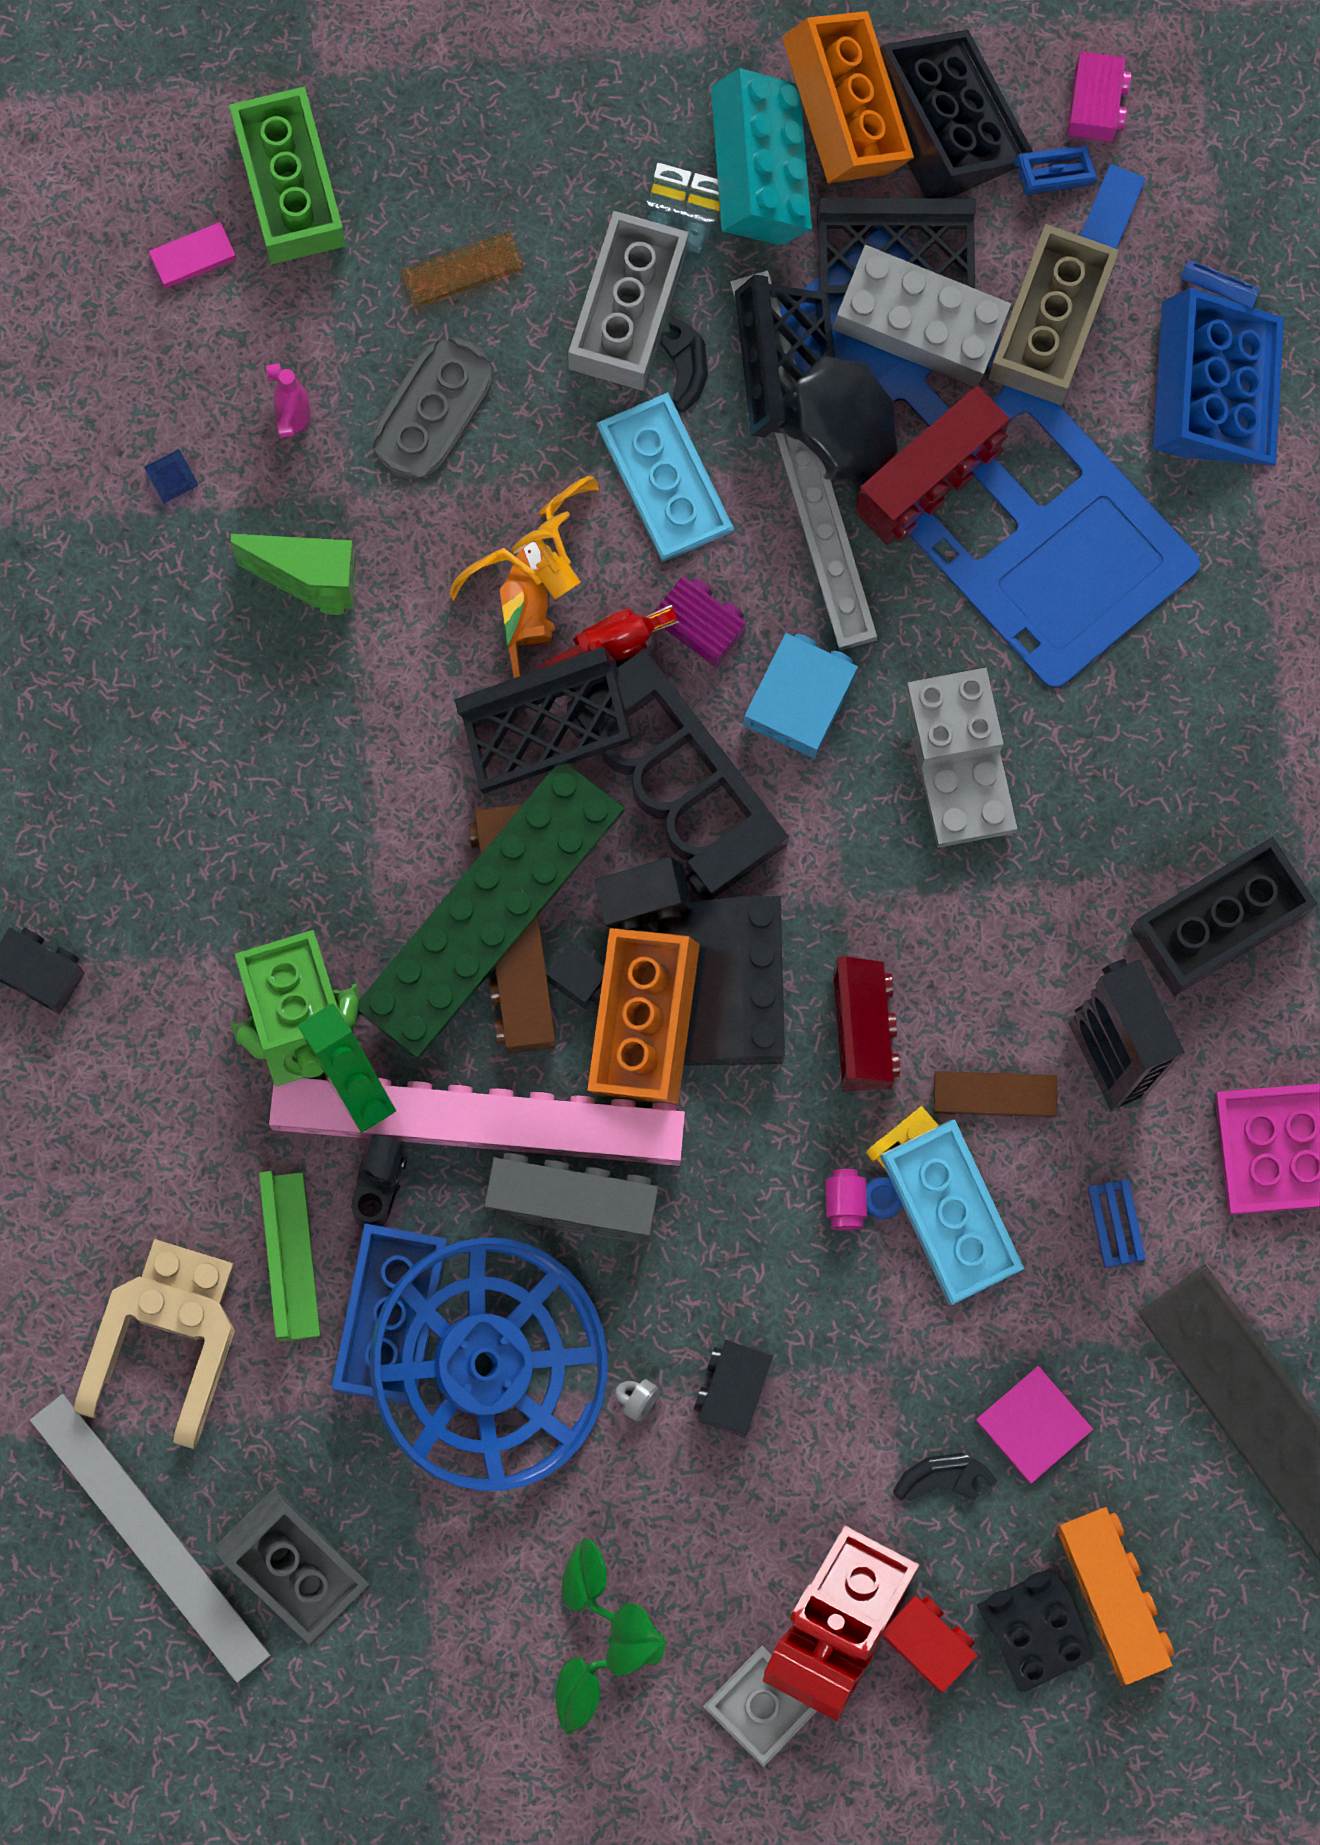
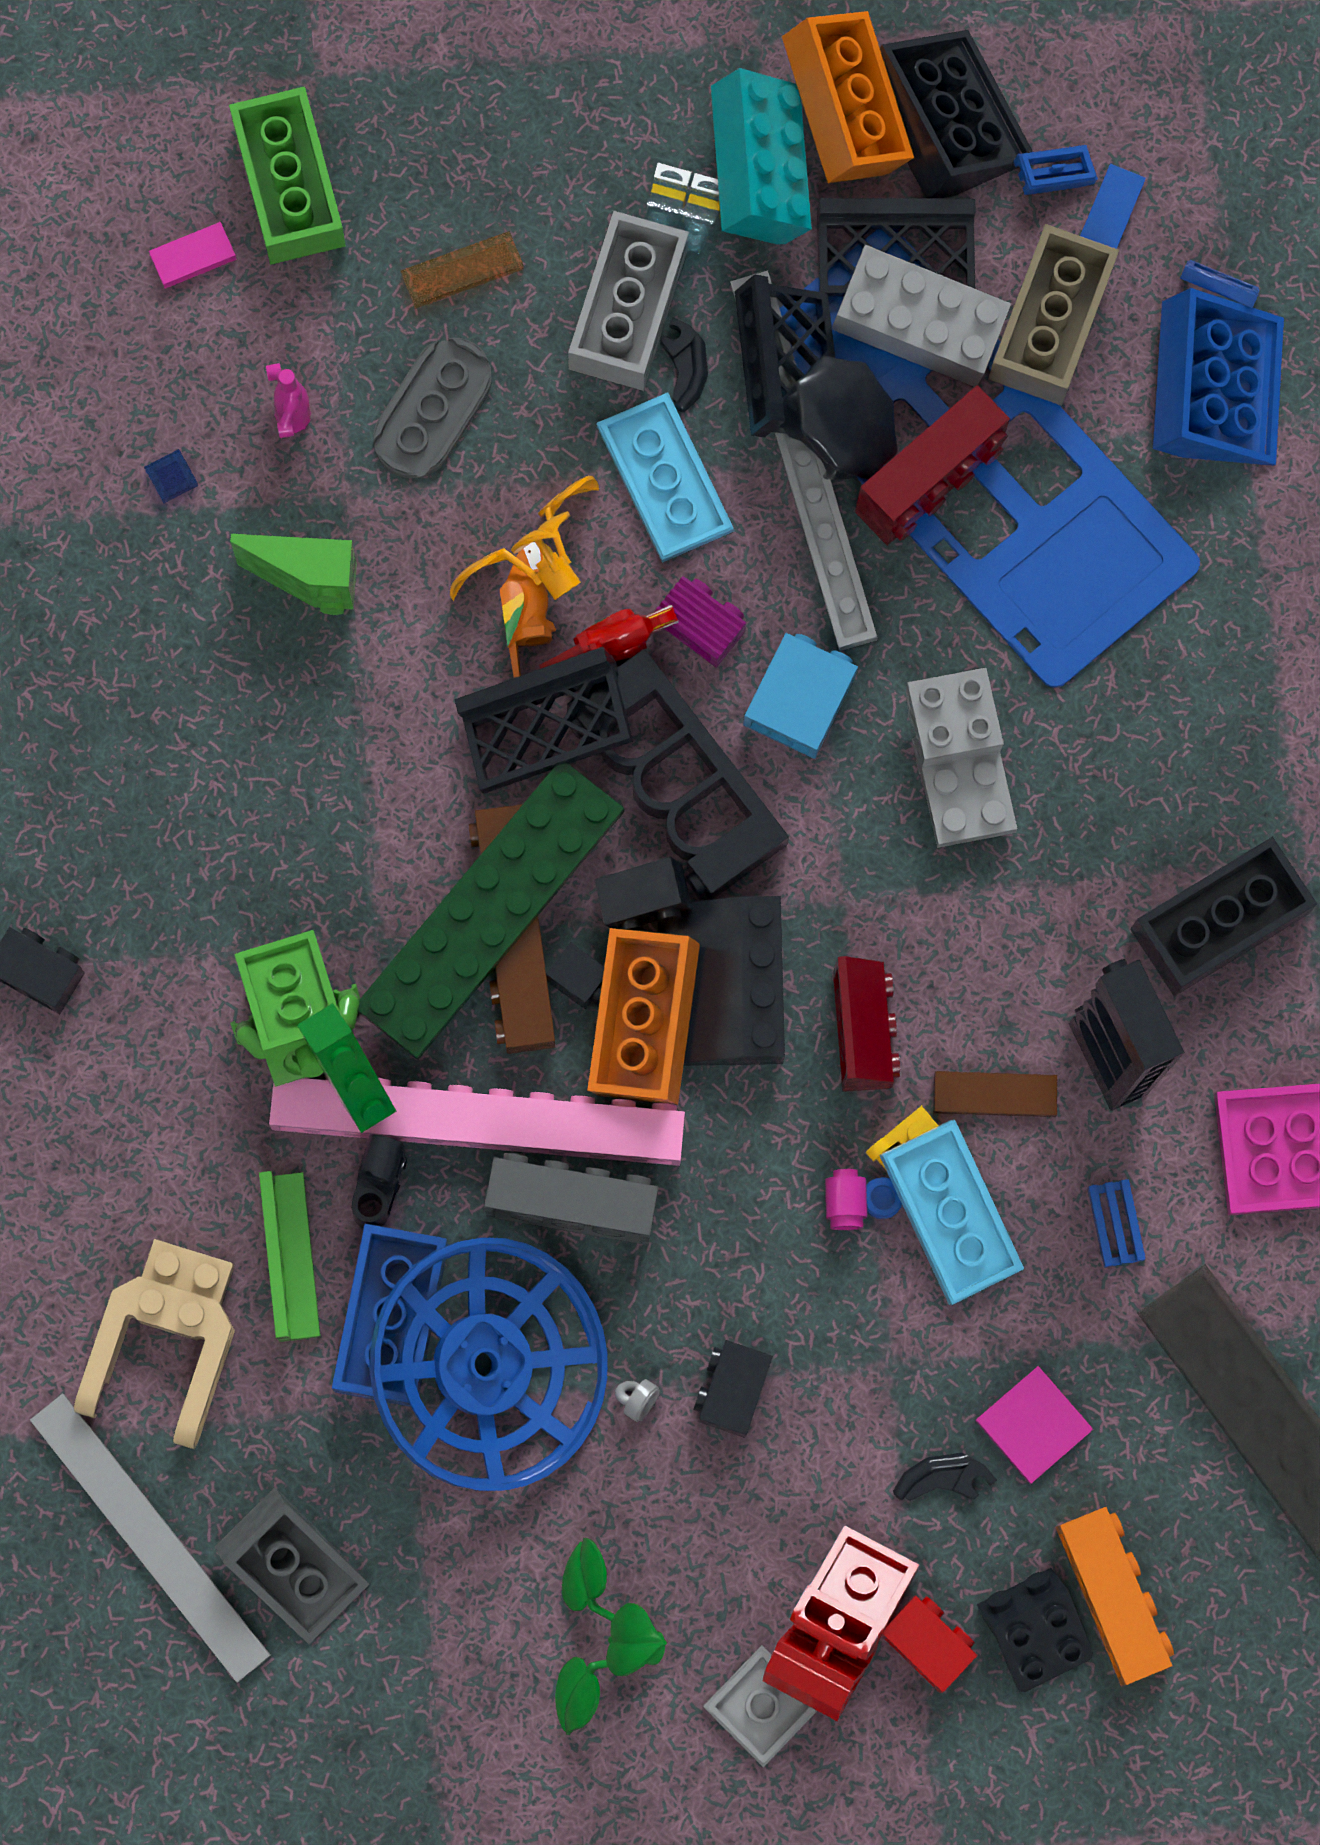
(1097, 97): dark pink brick -> none

